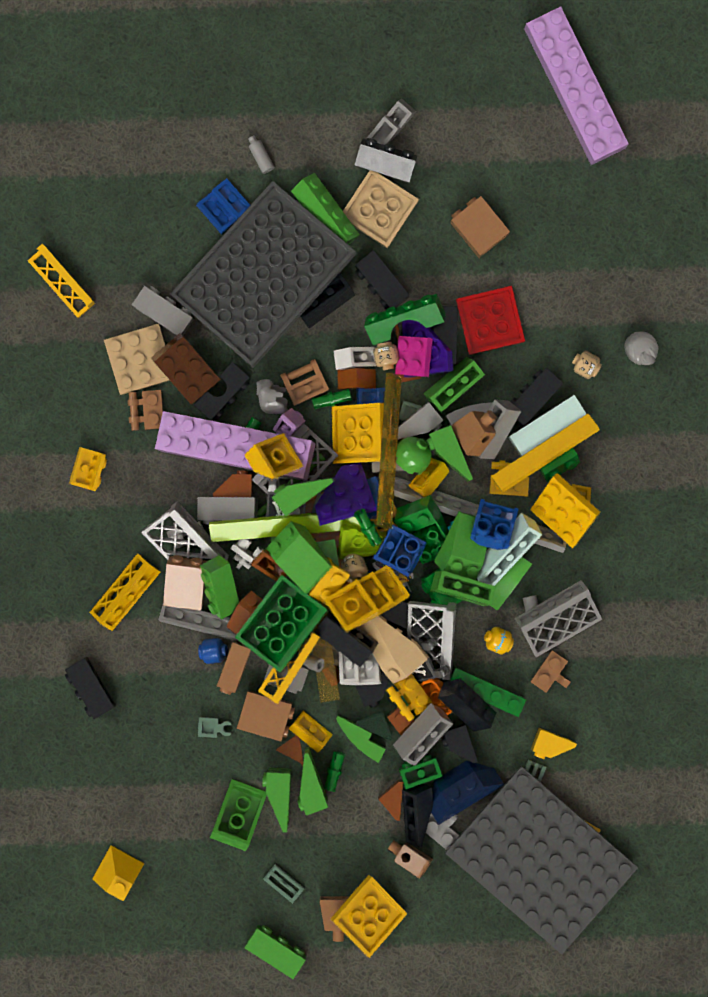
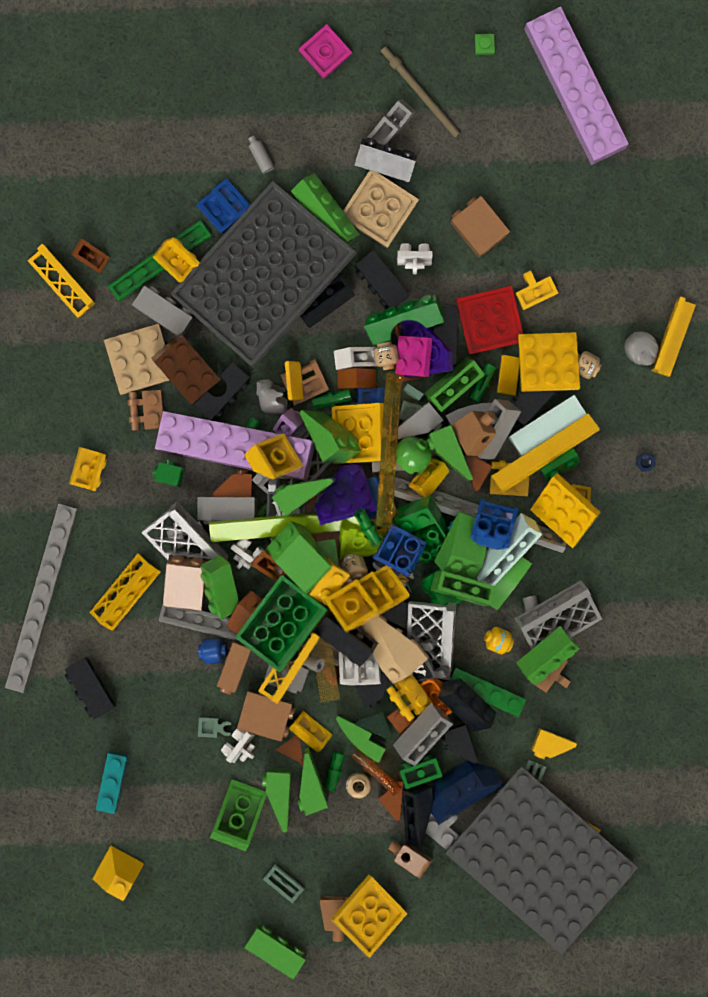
(41, 598): none -> light grey plate
(90, 256): none -> dark orange slope
(111, 782): none -> teal arch
(150, 267): none -> green tile
(169, 473): none -> green brick
(176, 259): none -> yellow bracket
(233, 753): none -> white hips
(294, 380): none -> yellow slope
(325, 51): none -> dark pink plate
(330, 438): none -> bright green slope
(355, 791): none -> tan head
(370, 766): none -> clear orange pin
(396, 64): none -> dark tan bar
(414, 259): none -> white hips
(414, 393): none -> sand green tile
(477, 395): none -> green pin
(478, 470): none -> dark orange slope
(484, 44): none -> bright green plate
(508, 375): none -> yellow slope
(535, 292): none -> yellow plate
(548, 362): none -> yellow plate
(548, 655): none -> bright green brick
(645, 462): none -> dark blue tile
(673, 337): none -> yellow fence

